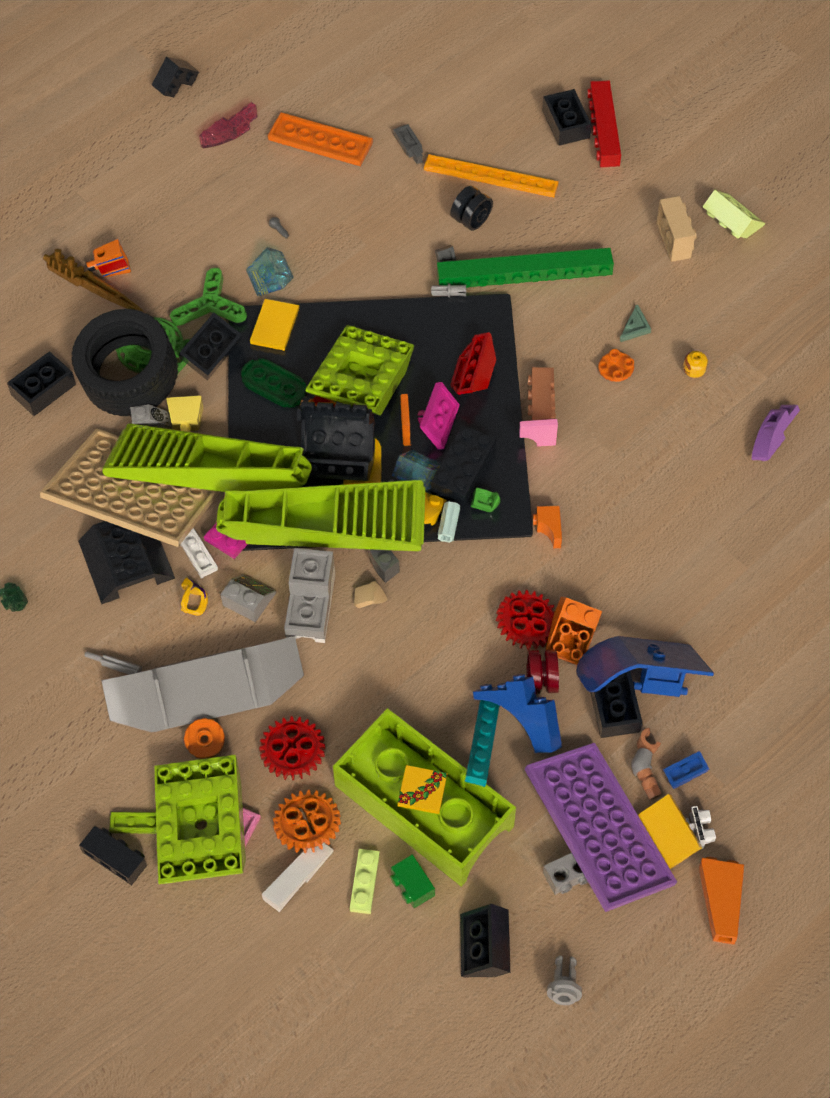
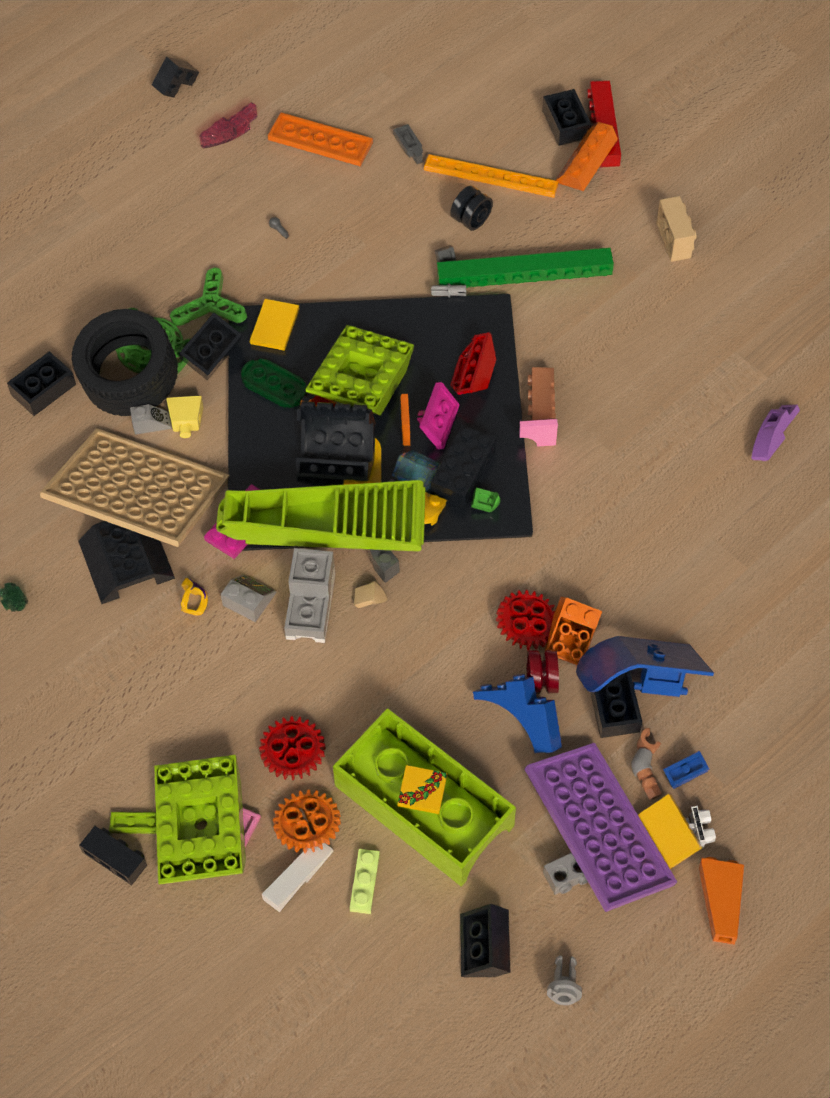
(76, 275): pearl gold piece -> none
(110, 260): orange torso -> none
(115, 663): light grey axle -> none
(198, 554): white plate -> none
(201, 728): orange plate -> none
(204, 461): lime brick -> none
(204, 686): light grey piece -> none
(269, 272): clear light blue slope -> none
(412, 881): green brick -> none
(448, 521): light aqua axle -> none
(482, 743): teal plate -> none
(549, 523): orange arch -> none
(588, 156): none -> orange slope
(616, 366): orange dish -> none
(636, 326): sand green tile -> none
(695, 364): yellow head -> none
(732, 214): yellowish green slope -> none

